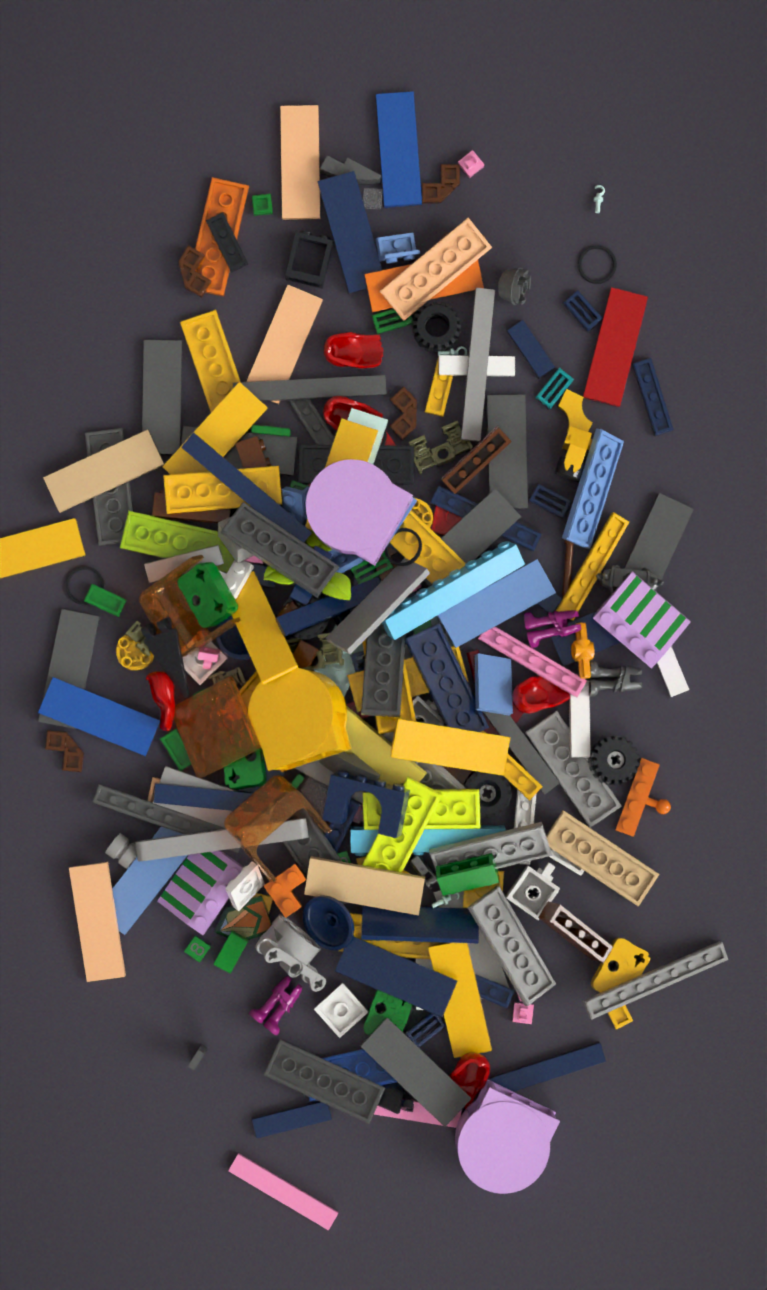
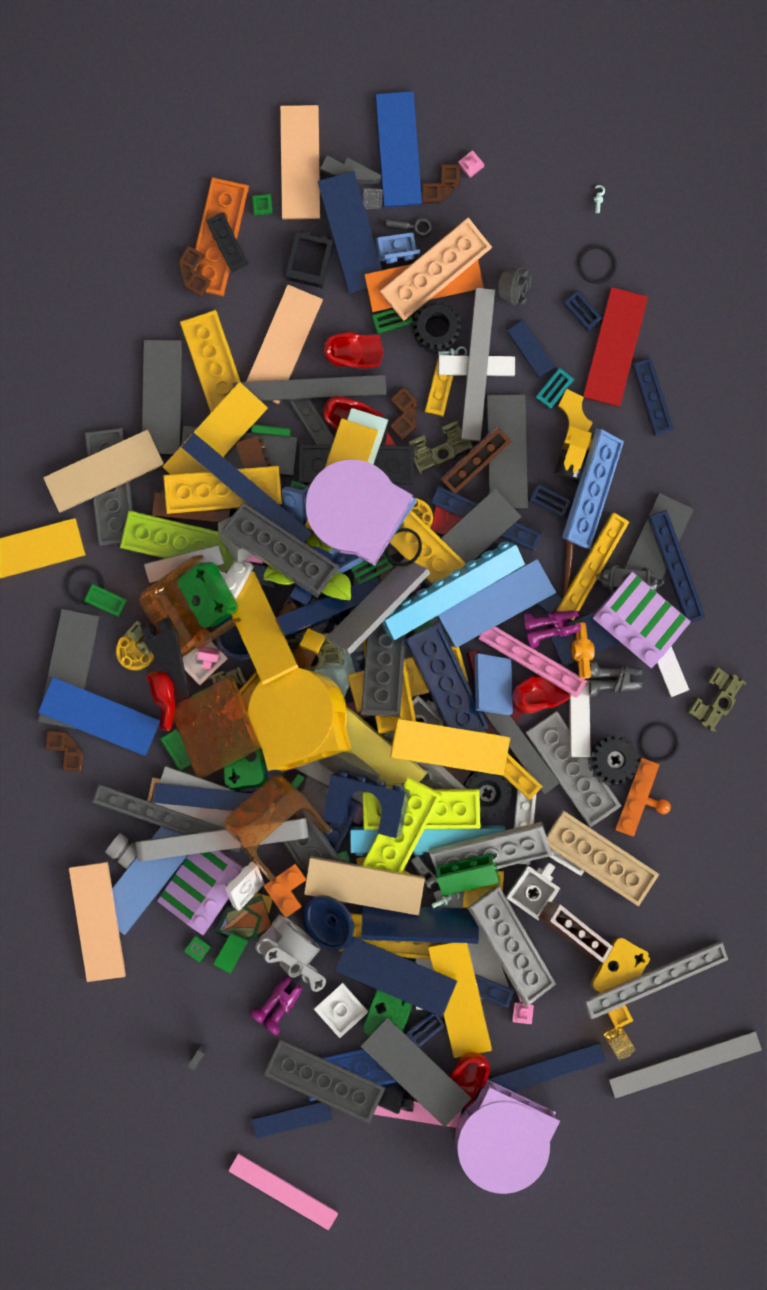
(312, 641): none -> yellow tile
(405, 225): none -> dark grey piece
(619, 1042): none -> clear yellow brick
(642, 746): none -> black piece
(676, 566): none -> dark blue tile
(685, 1064): none -> light grey tile
(712, 715): none -> olive piece

